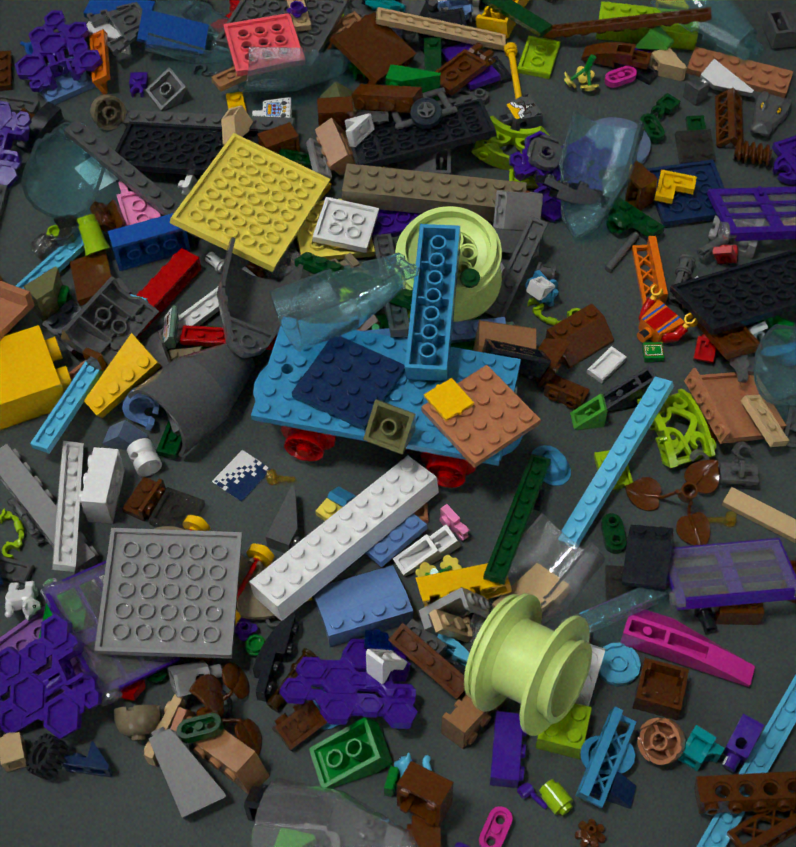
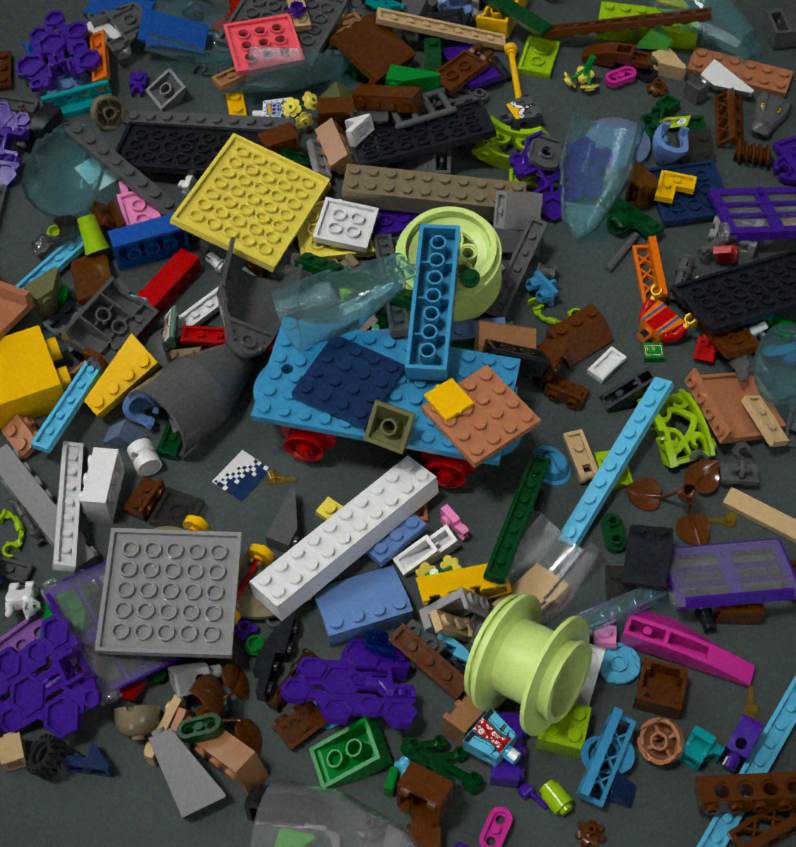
(20, 433): none -> nougat bracket
(77, 104): none -> teal fence
(235, 121): tan slope -> none
(293, 108): none -> light yellow plant
(340, 496): dark azure tile -> none
(382, 662): white slope -> none
(418, 750): none -> dark green plant
(426, 106): black wheel -> none
(492, 740): none -> torso
(539, 287): white slope -> none
(574, 192): black slope -> none
(580, 455): none -> tan plate
(590, 414): bright green slope -> none
(606, 637): none -> bright pink plate
(657, 87): none -> reddish brown plant
(662, 148): none -> medium blue piece
(676, 121): none -> lime sticker
(750, 709): none -> clear yellow hand

